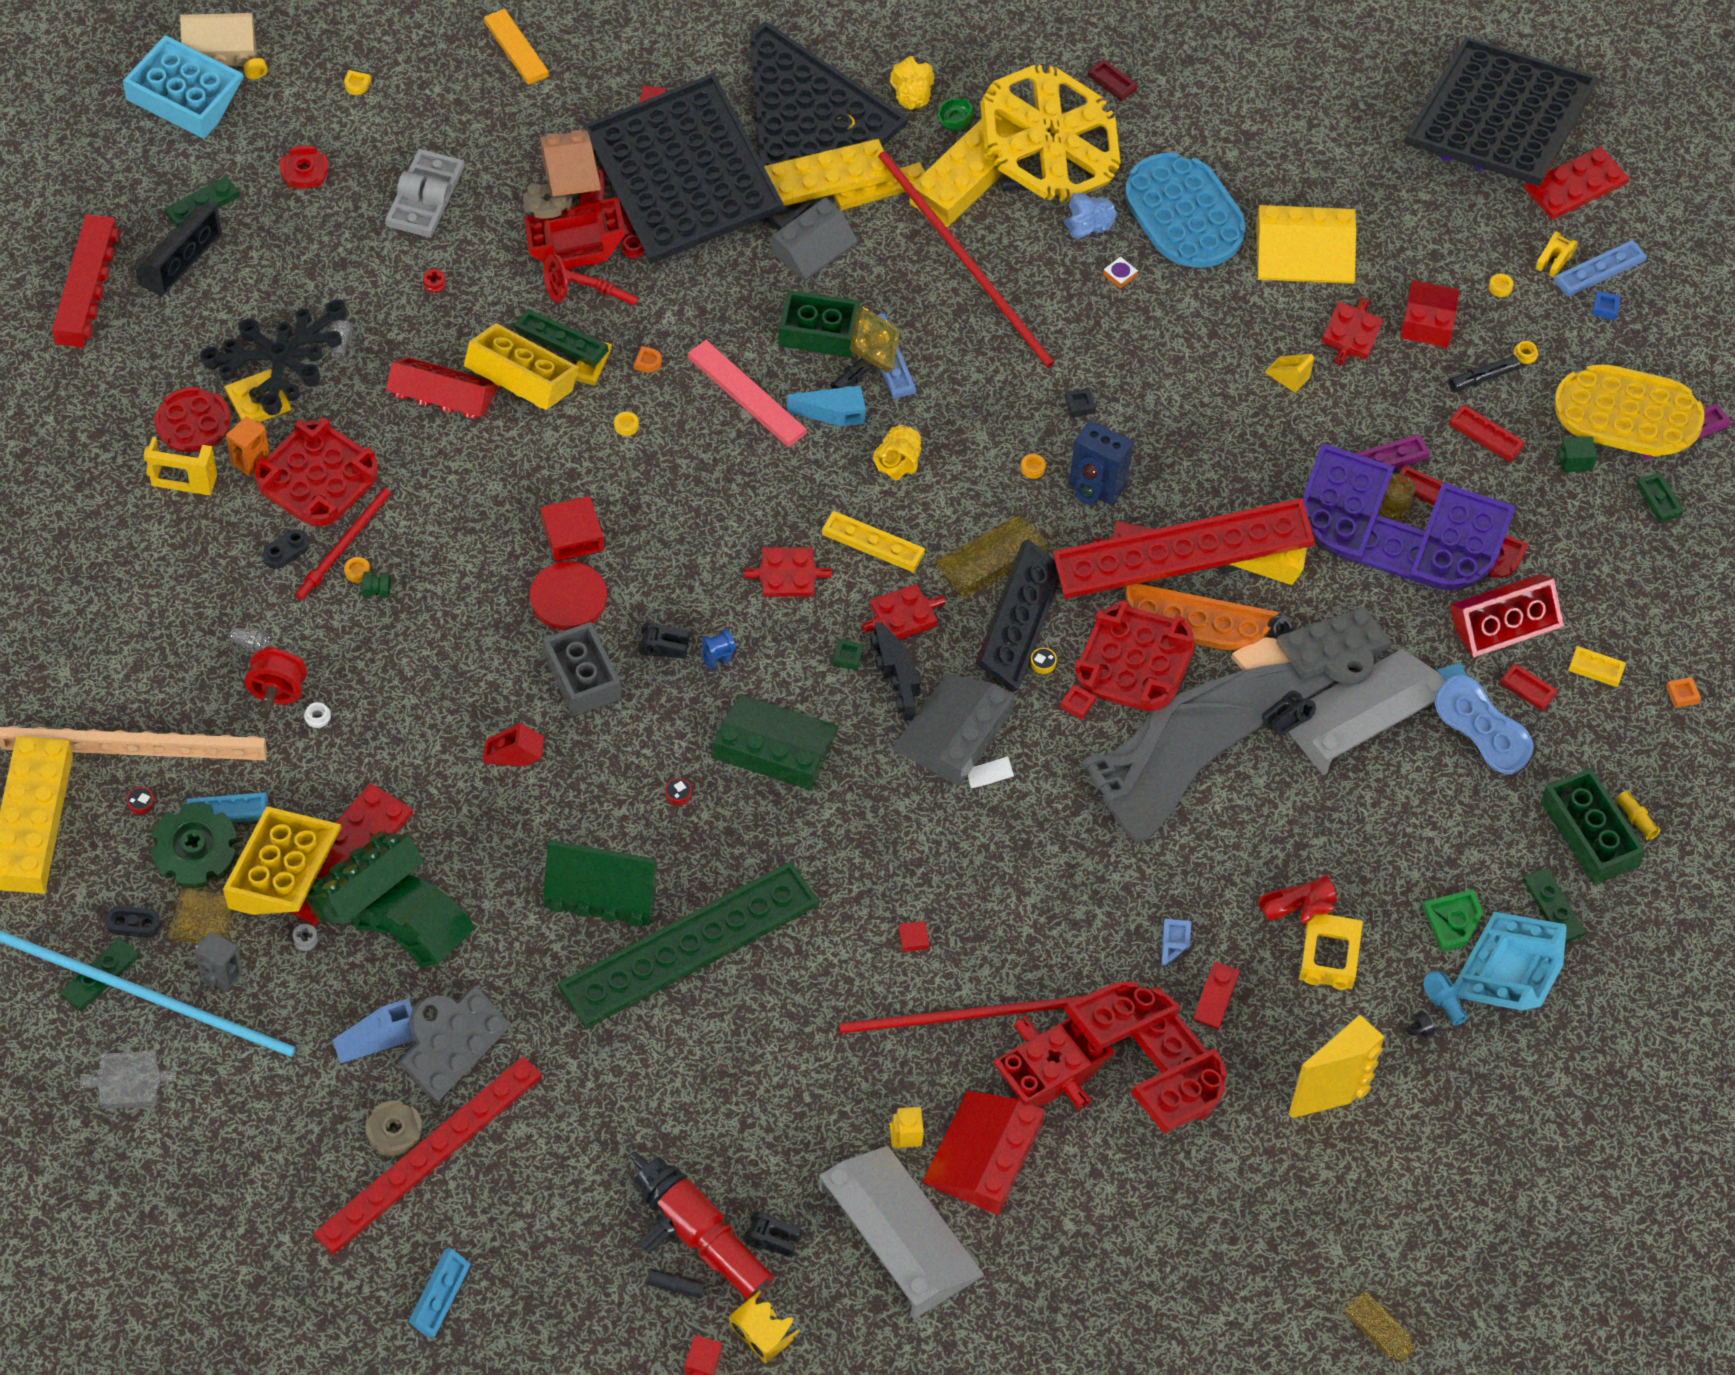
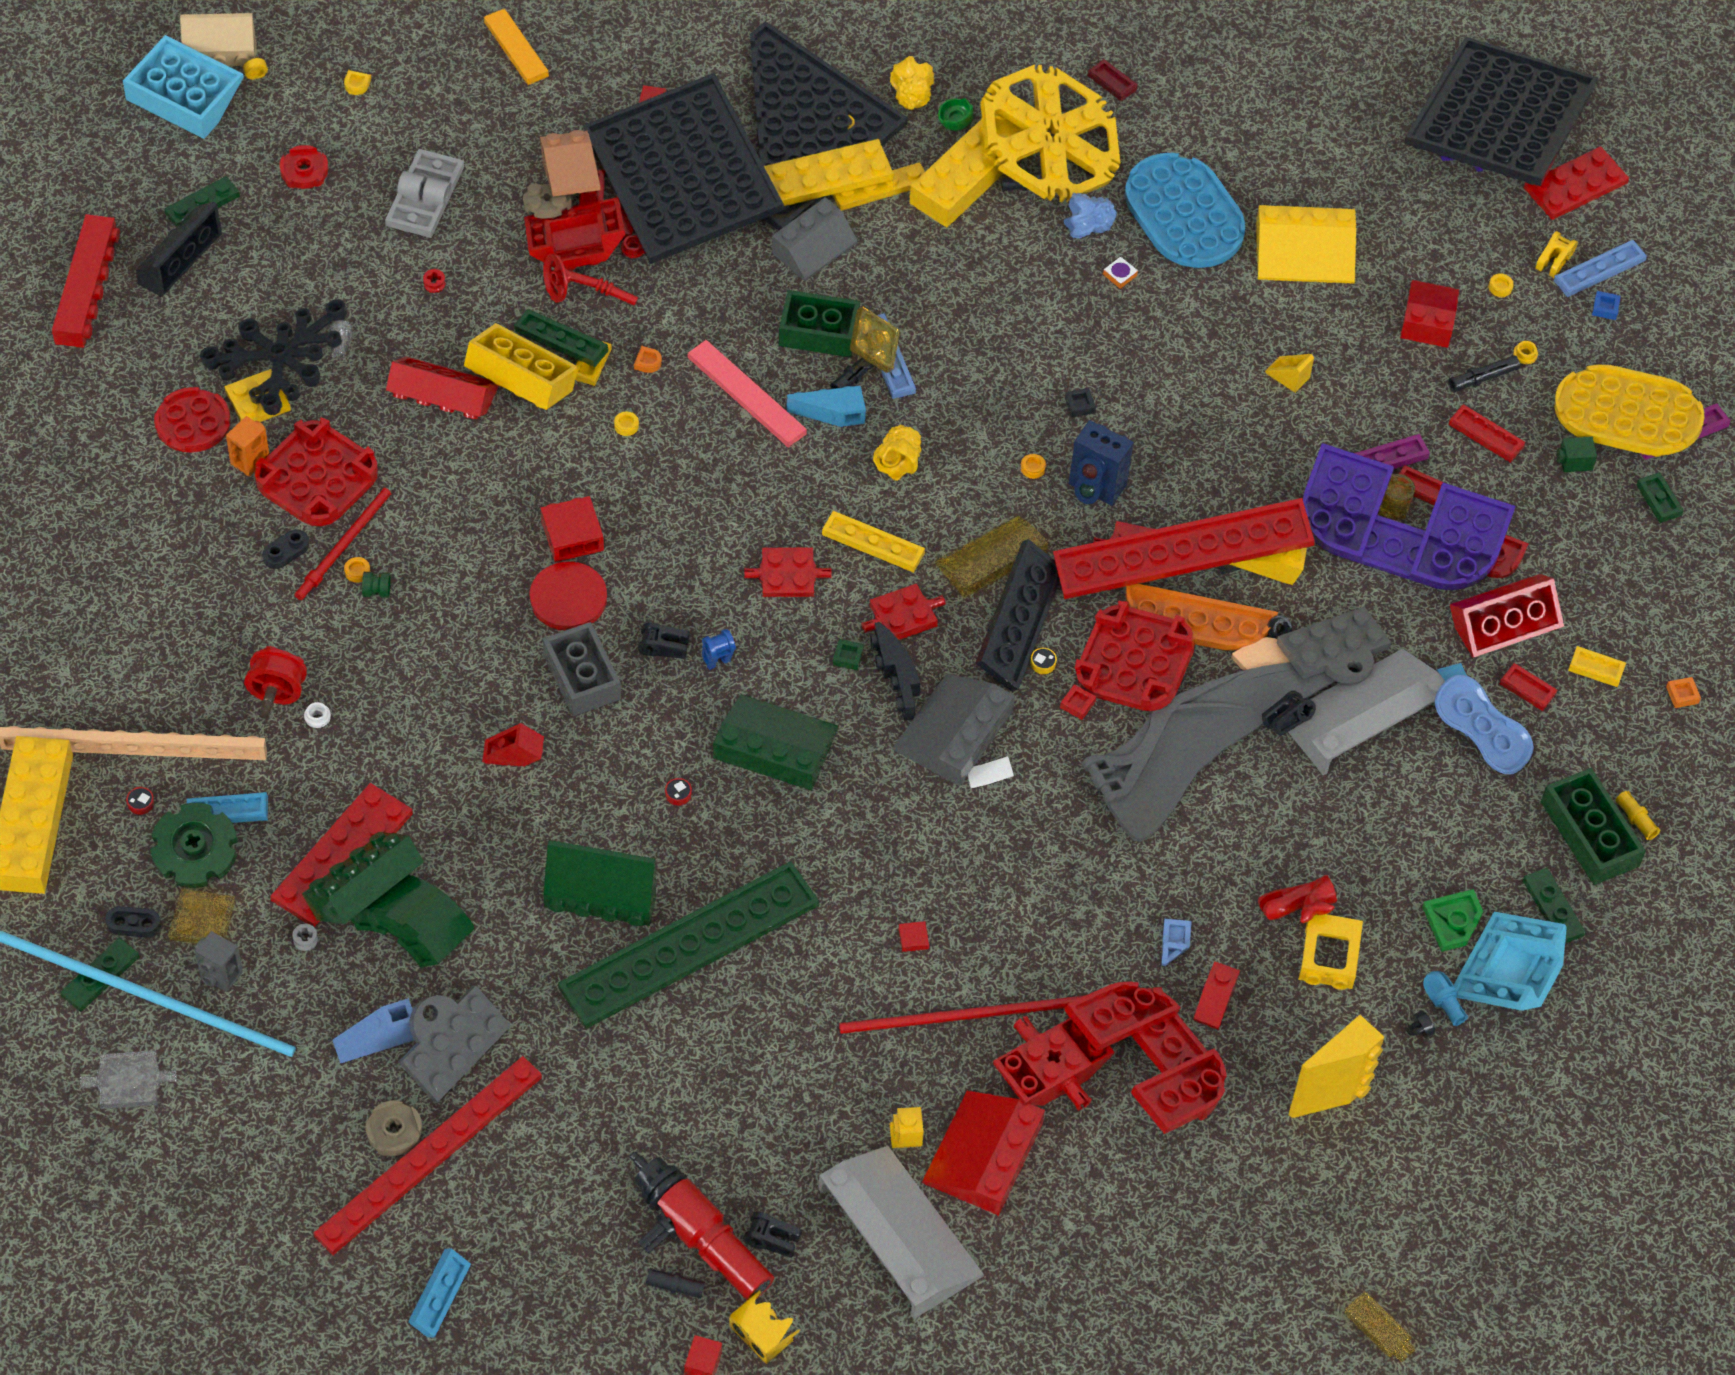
(200, 470): yellow window -> none
(250, 638): clear cone -> none
(279, 863): yellow slope -> none
(966, 259): red piece -> none
(1352, 330): red plate -> none

